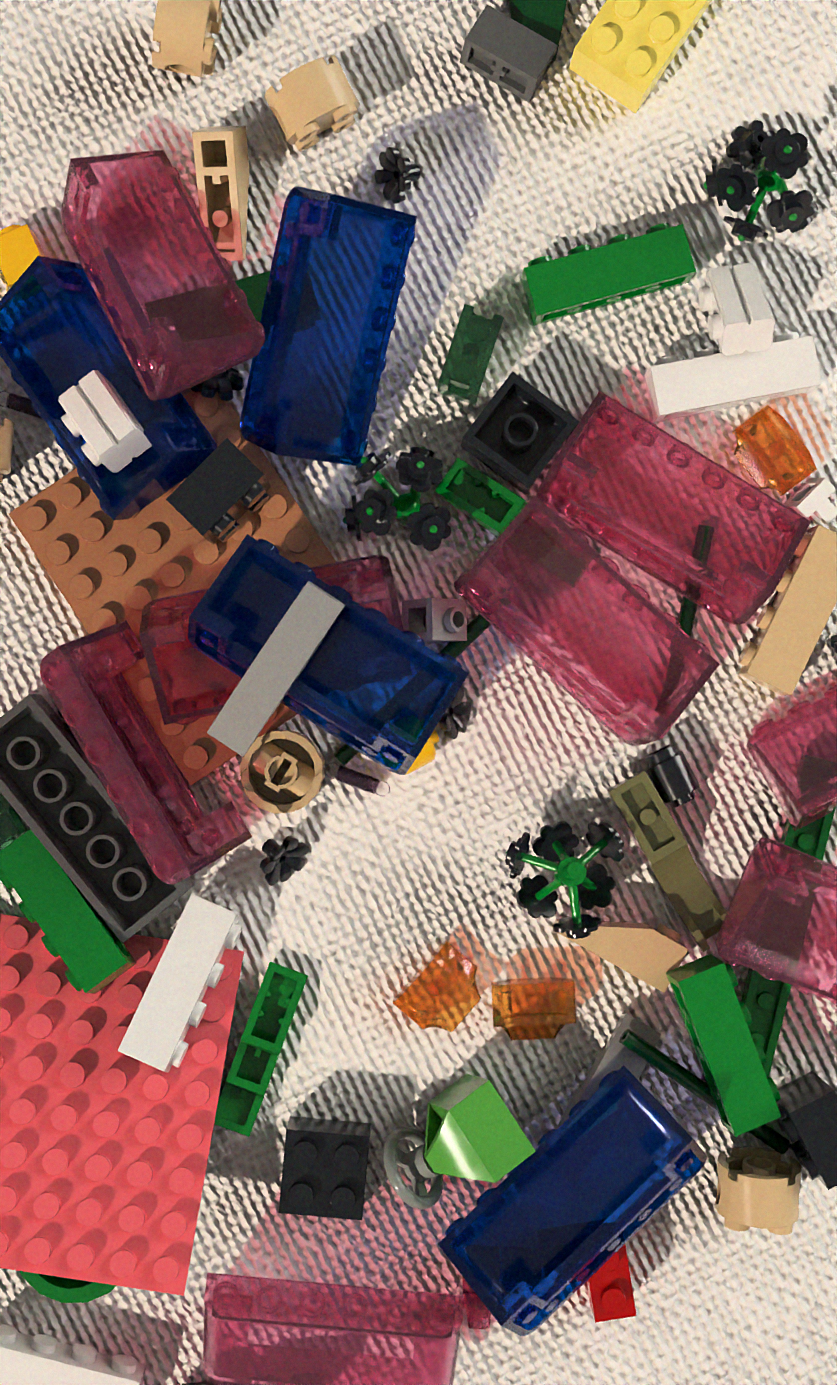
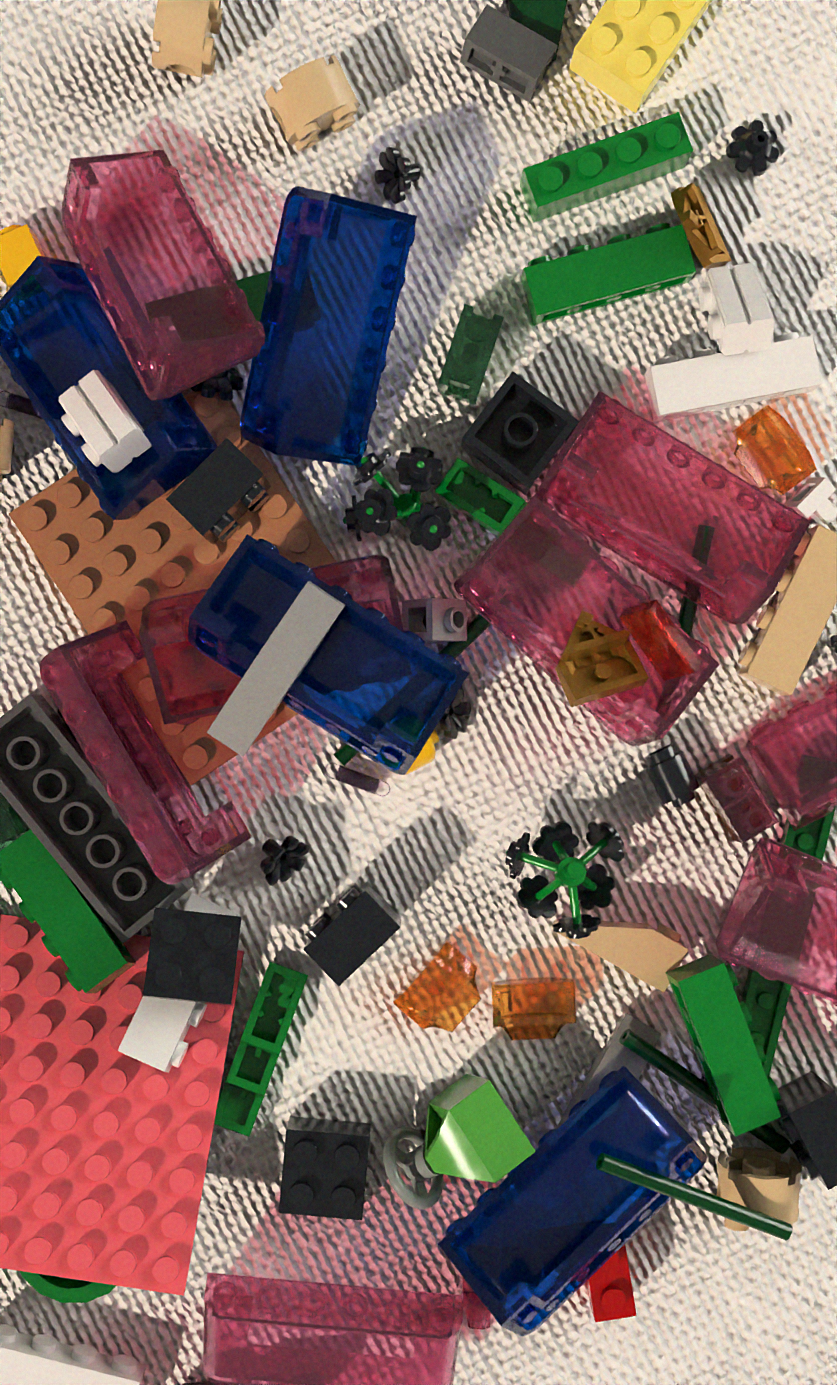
(192, 956): none -> black brick
(223, 186): tan slope -> none
(282, 771): tan brick -> none
(352, 932): none -> black brick
(598, 662): none -> pearl gold slope
(605, 167): none -> green brick
(660, 640): none -> clear red tile
(669, 856): olive piece -> none
(693, 1196): none -> dark green piece
(700, 226): none -> pearl gold slope
(736, 798): none -> clear pink hips
(782, 158): black plant -> none

